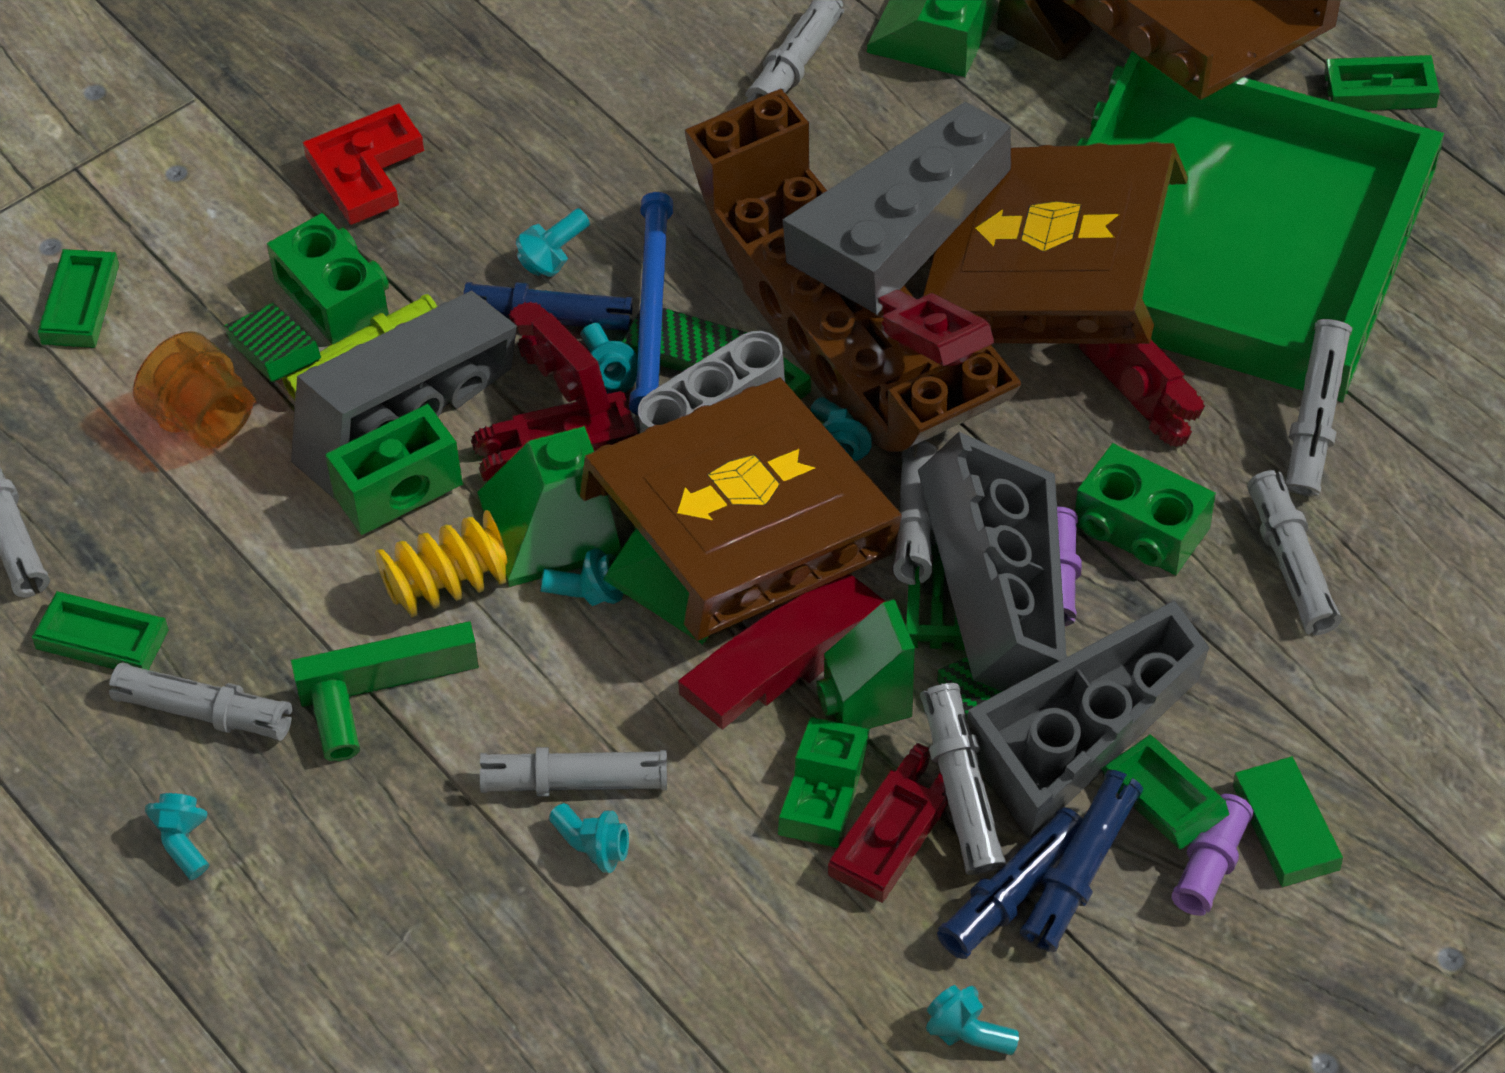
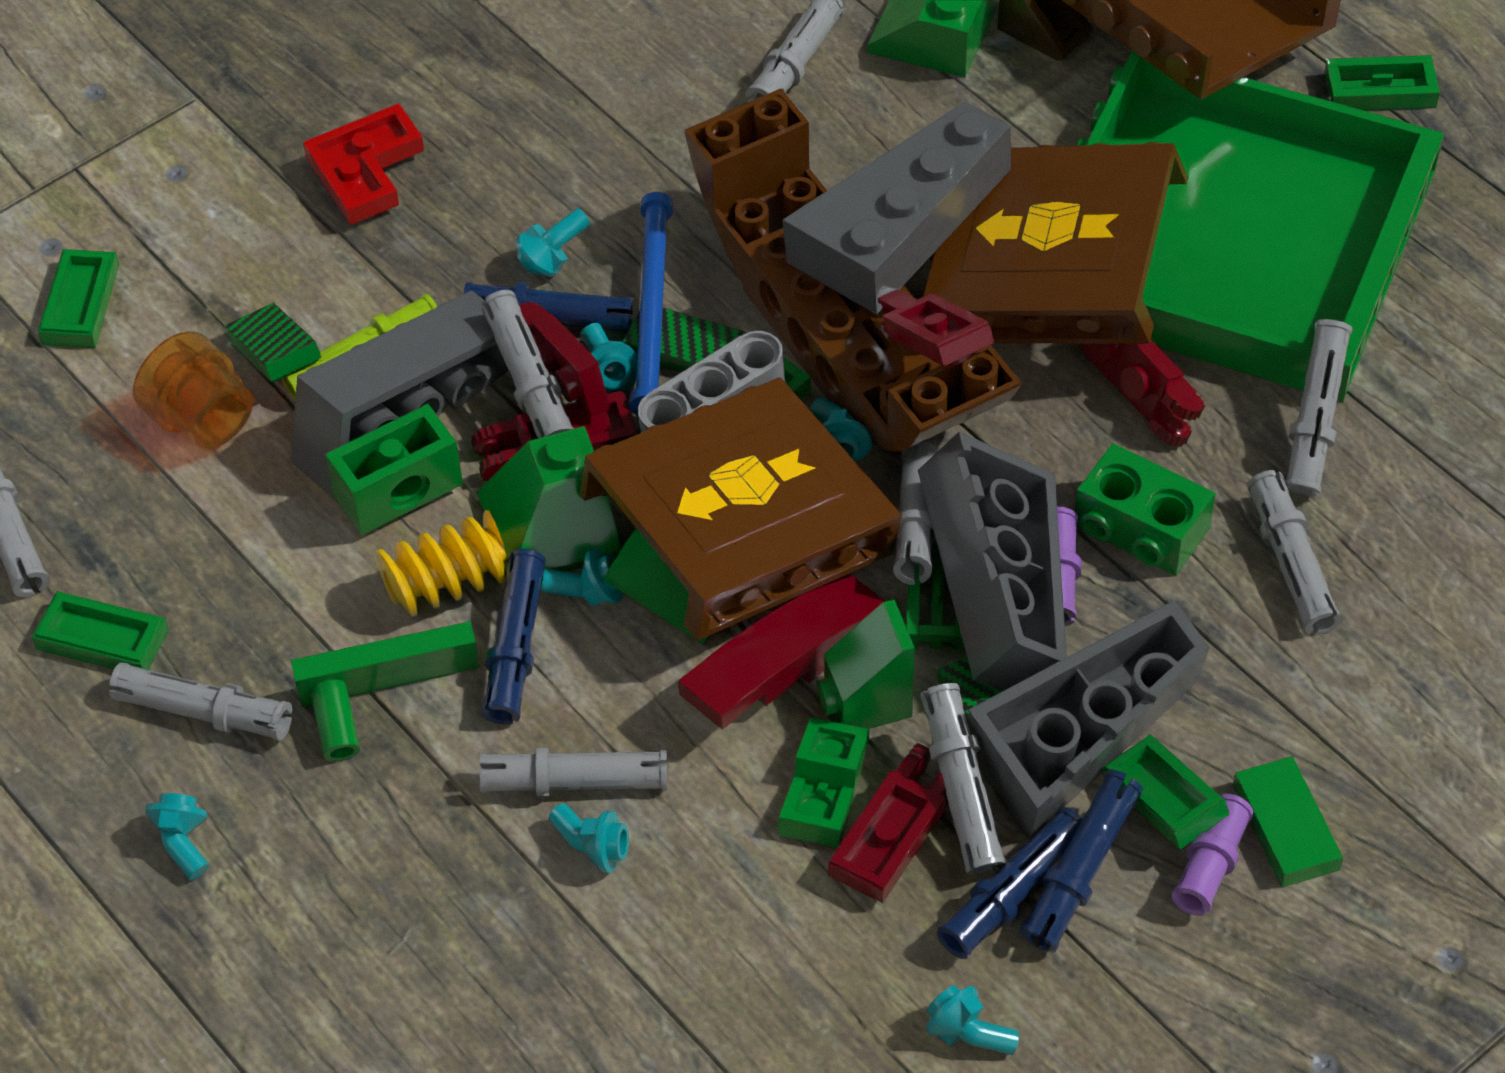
(328, 277): green brick -> none
(510, 656): none -> dark blue pin
(535, 388): none -> light grey pin

